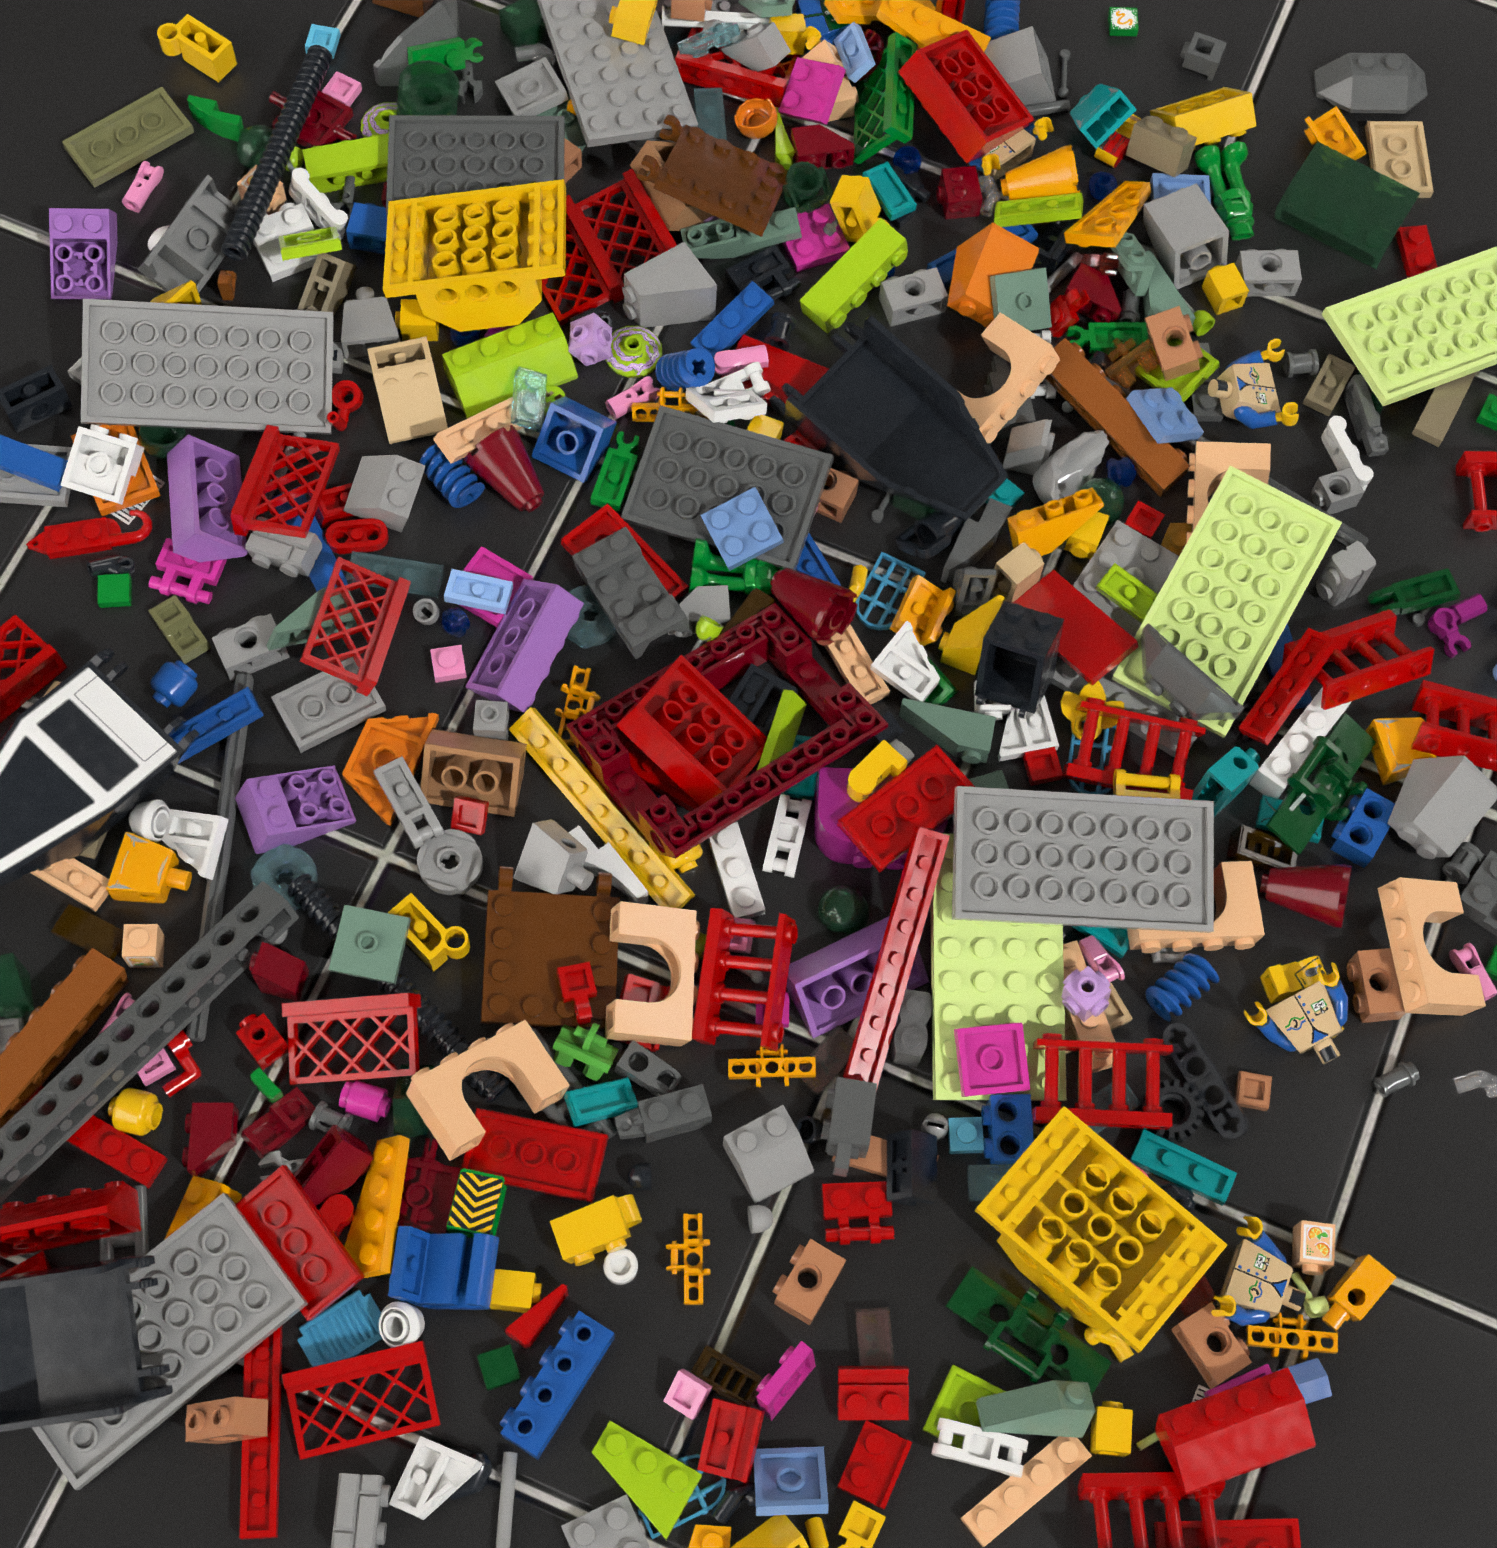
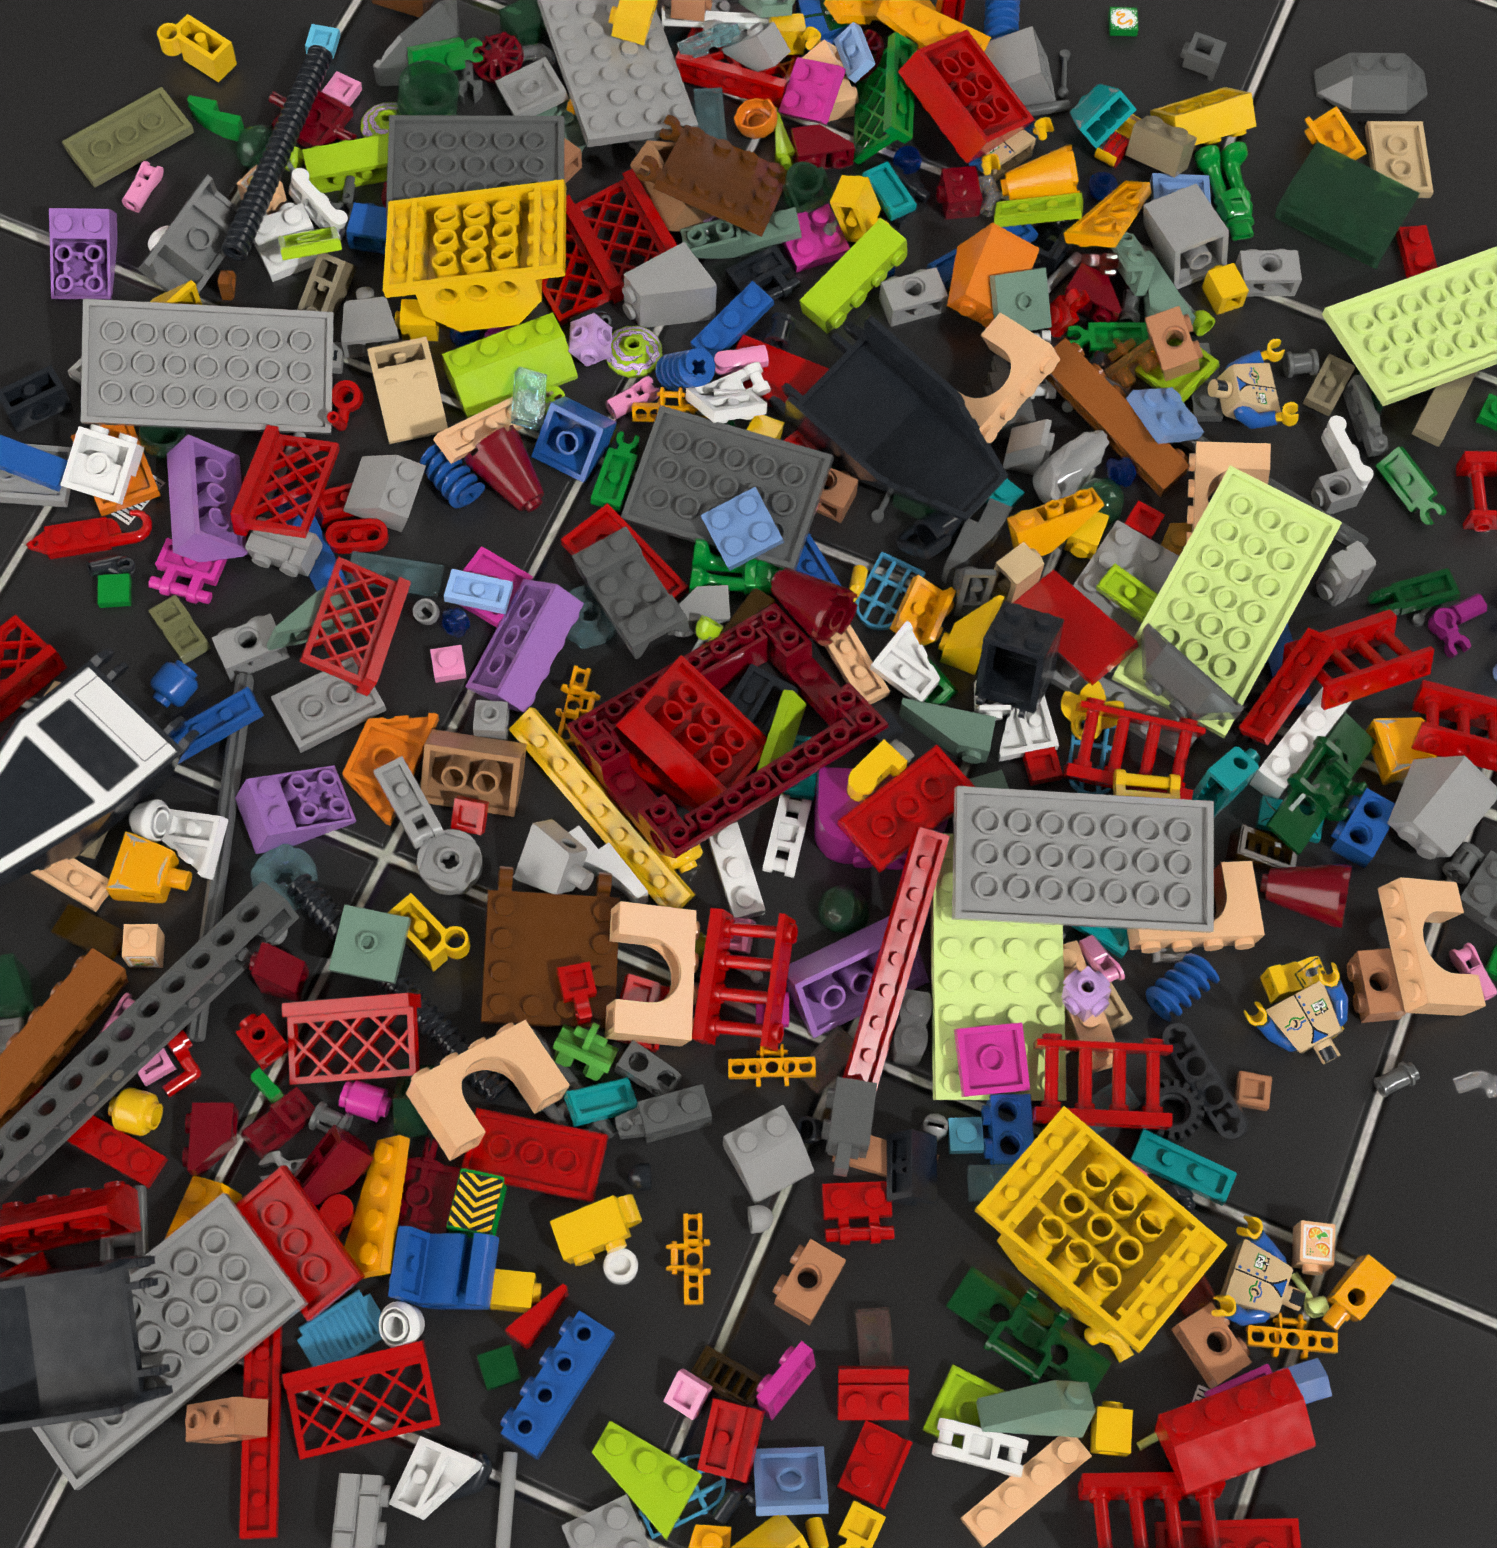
(498, 56): none -> dark red wheel
(1410, 484): none -> green plate

